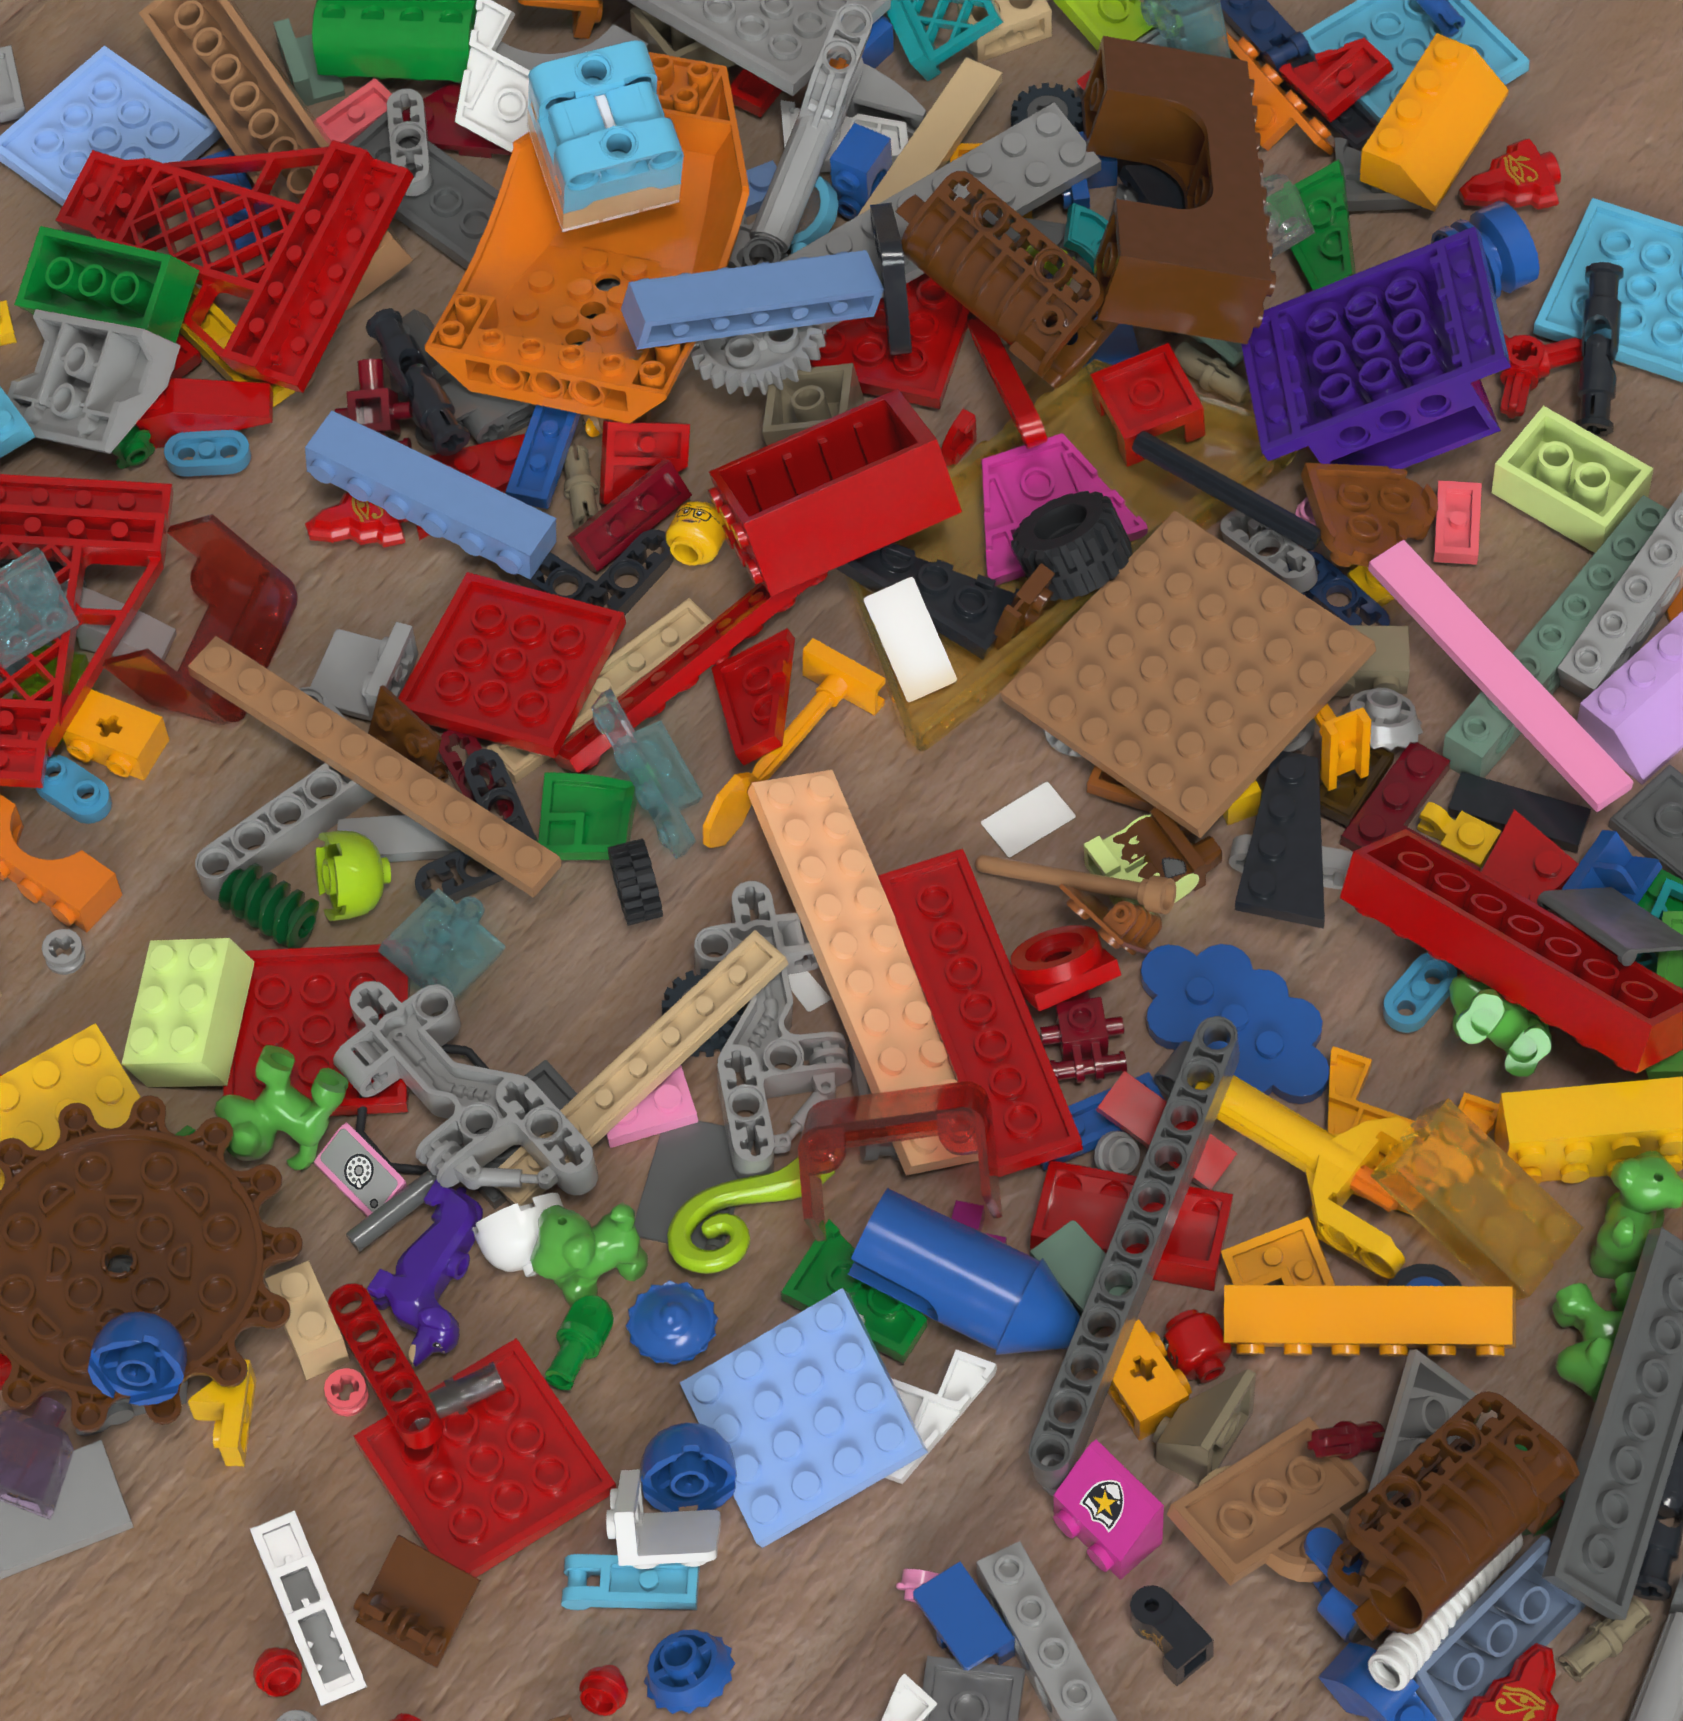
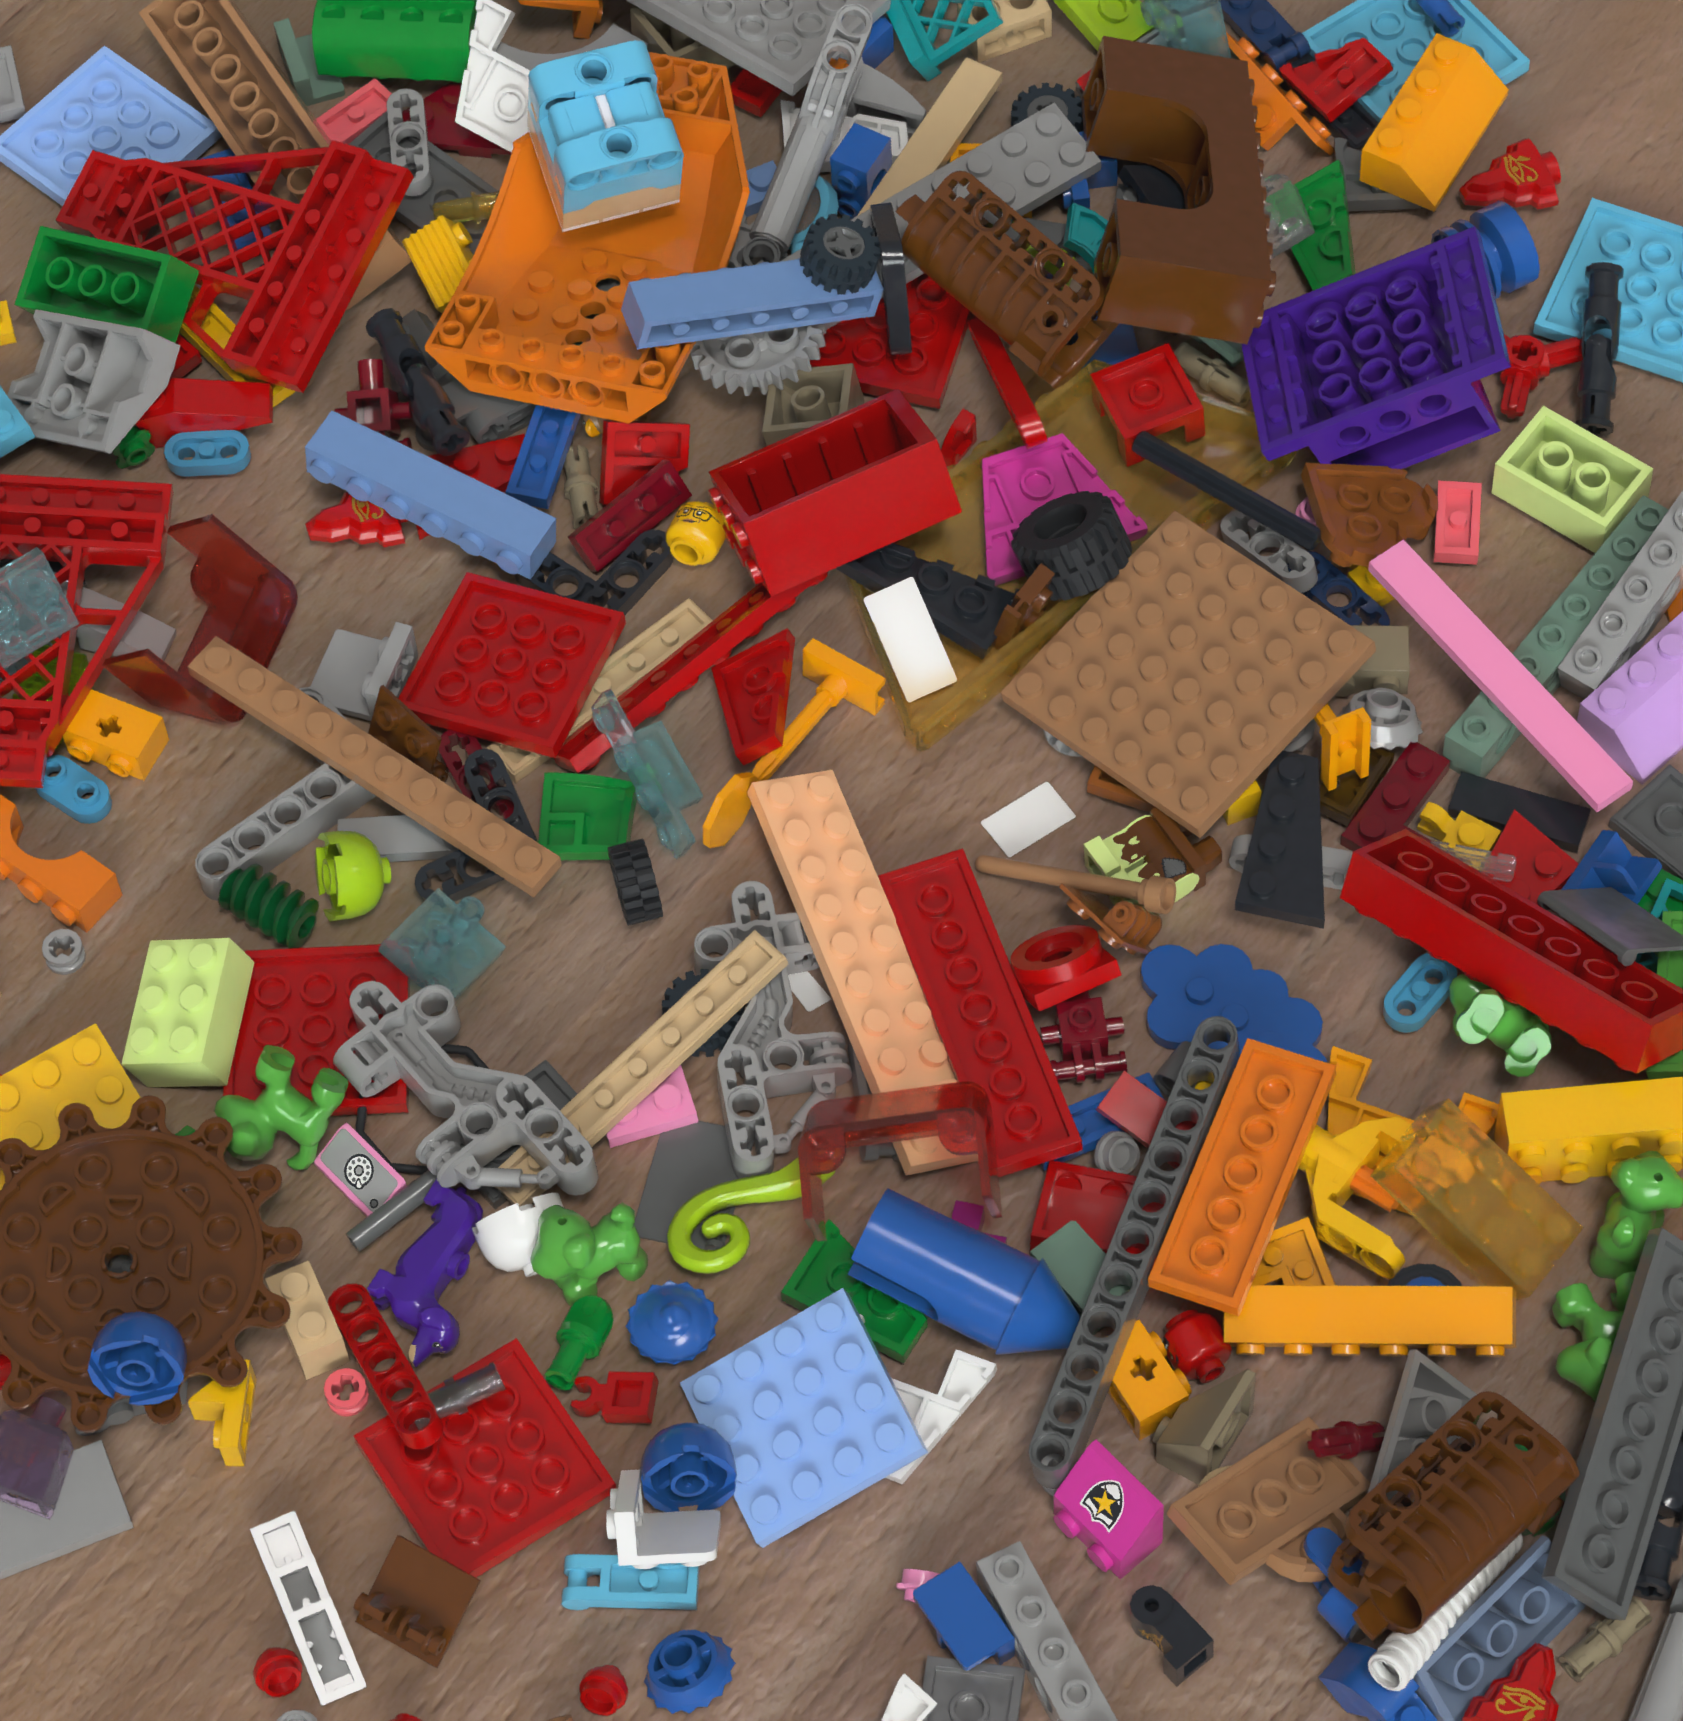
(440, 257): none -> yellow brick
(475, 208): none -> clear yellow axle
(624, 1399): none -> red plate
(840, 254): none -> black wheel
(1242, 1177): none -> orange plate
(1501, 866): none -> clear axle

